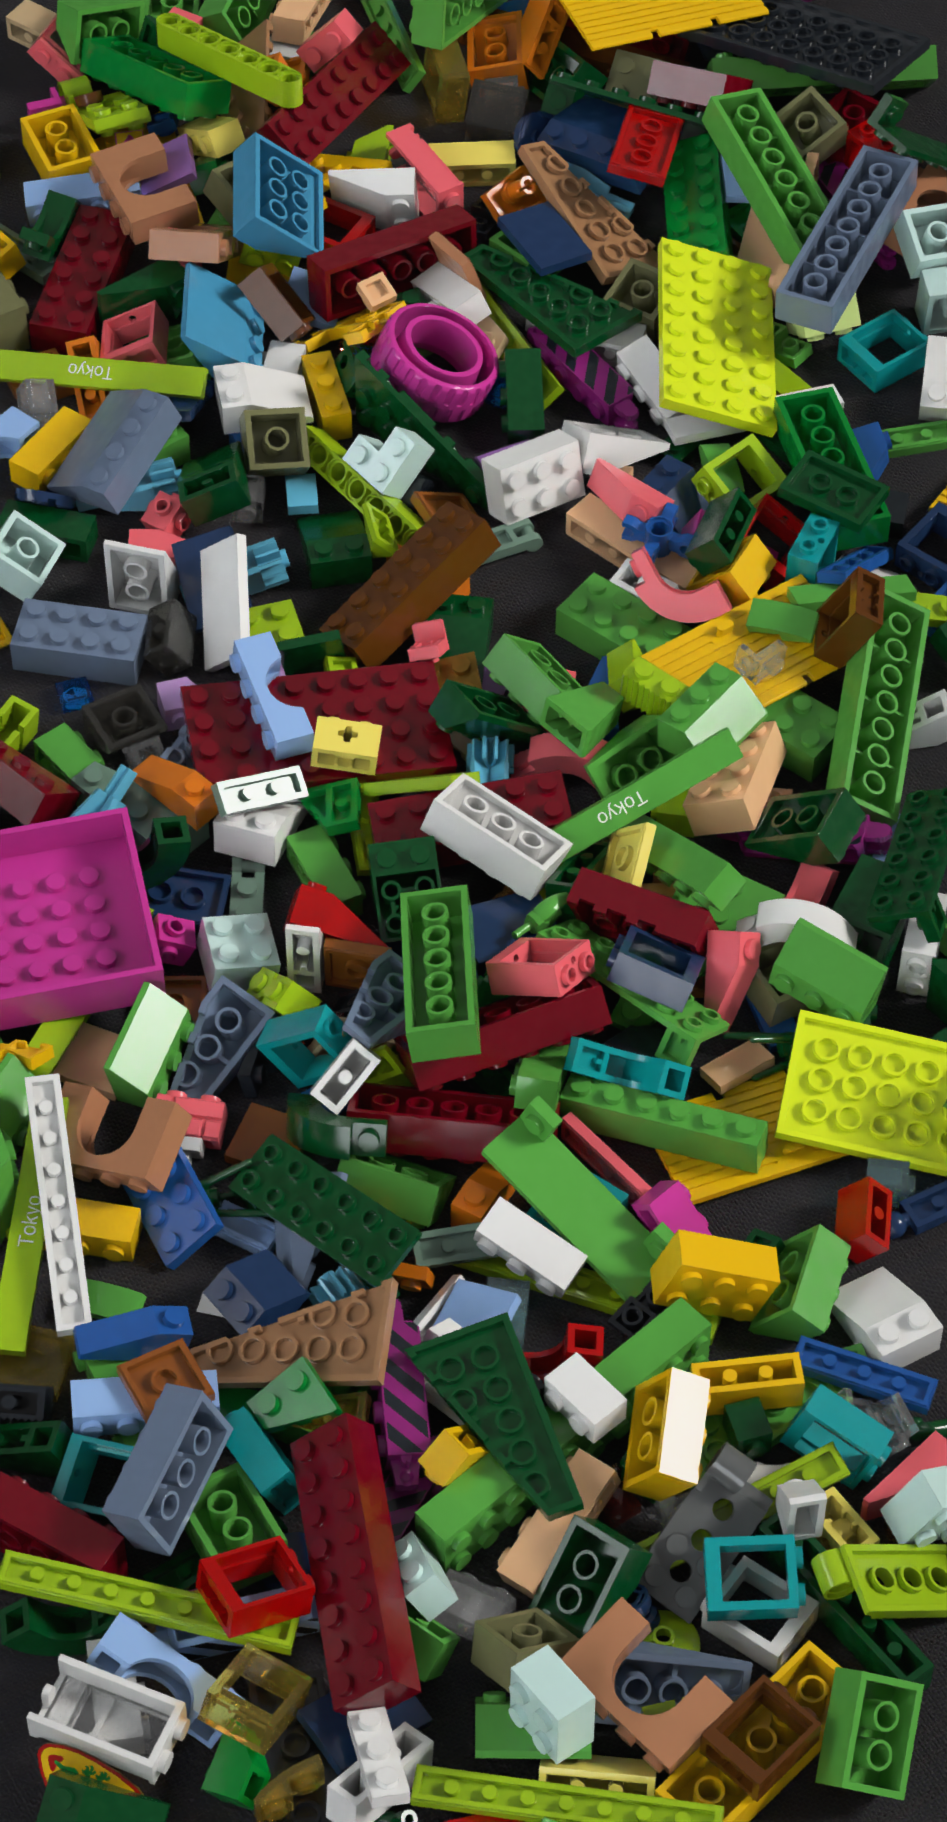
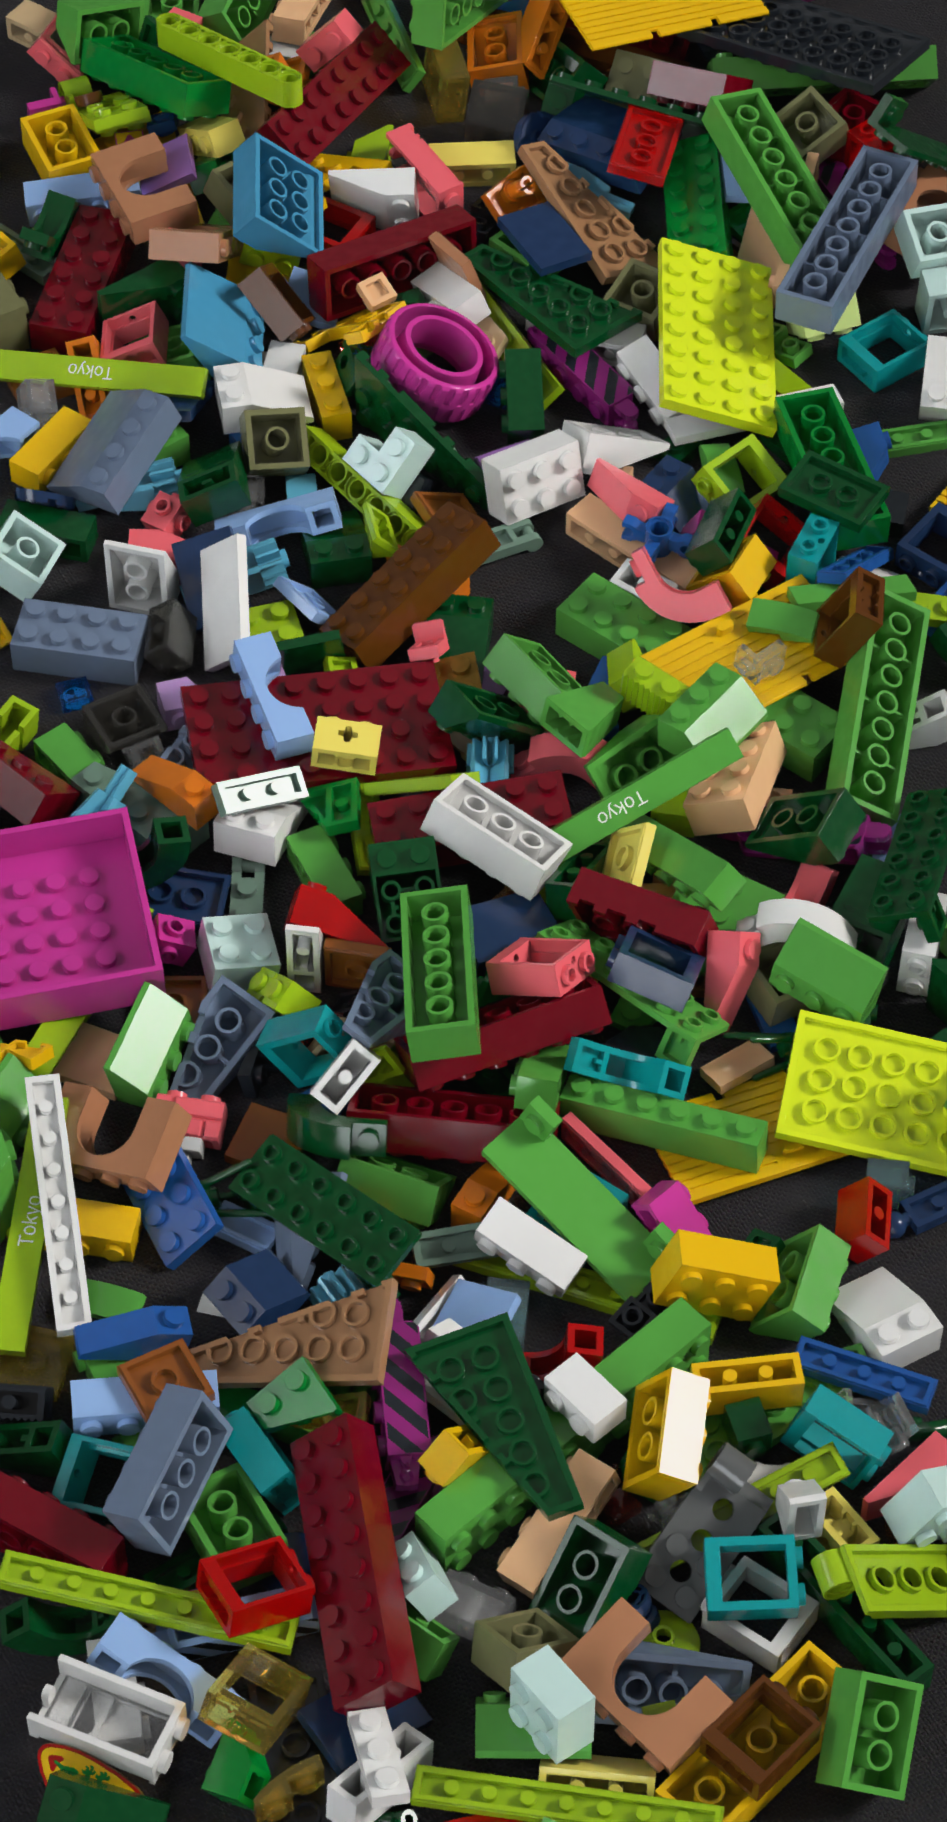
(305, 599): none -> light blue tile
(306, 513): none -> light blue arch
(543, 915): bright green hand -> none

